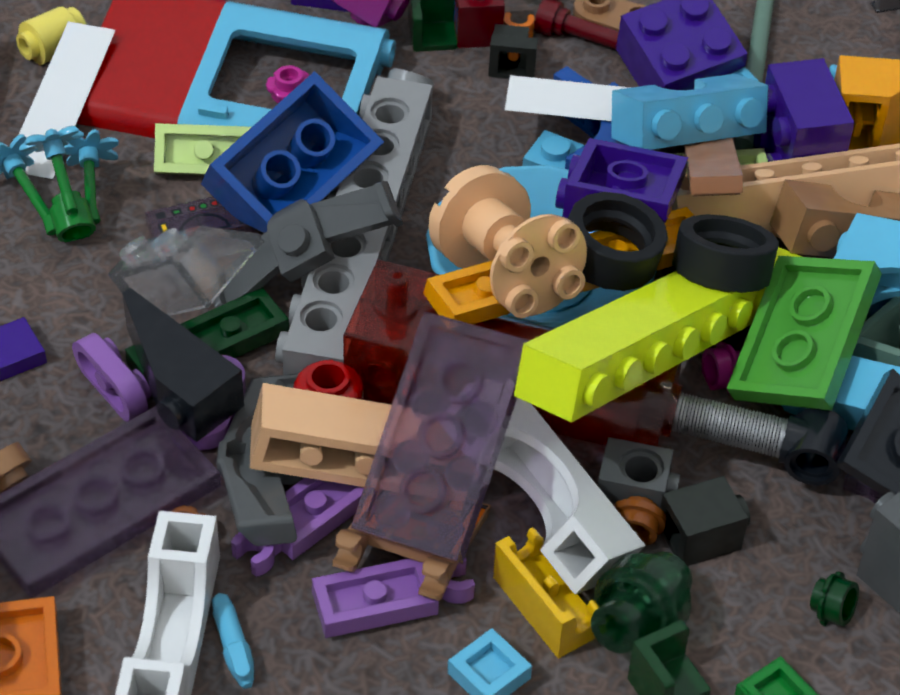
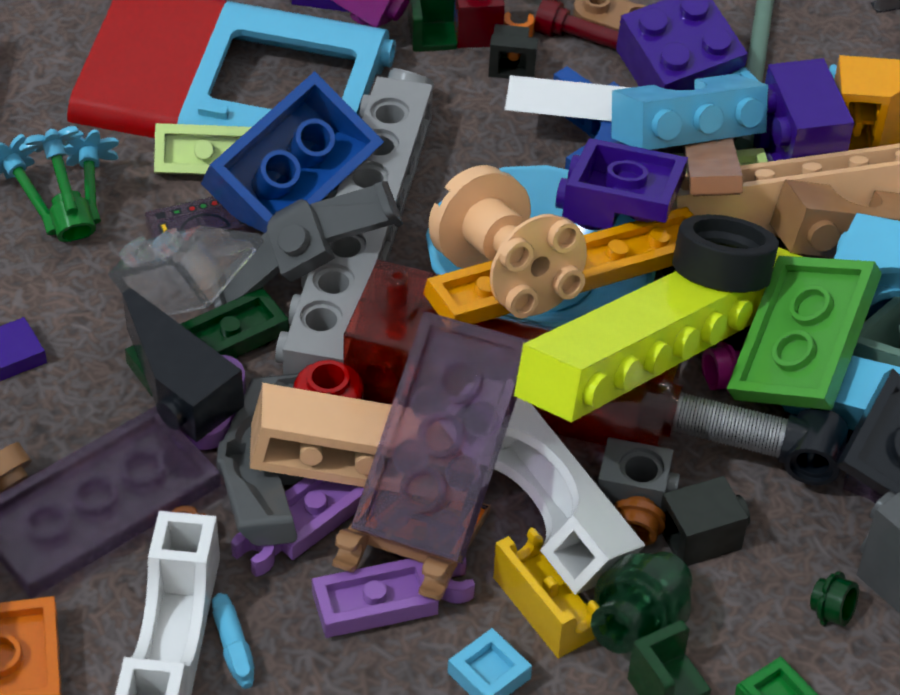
(42, 33): light yellow brick -> none
(65, 86): white sticker -> none
(104, 368): medium lavender plate -> none
(285, 81): dark pink plate -> none
(550, 150): medium azure plate -> none
(627, 218): black tyre -> none

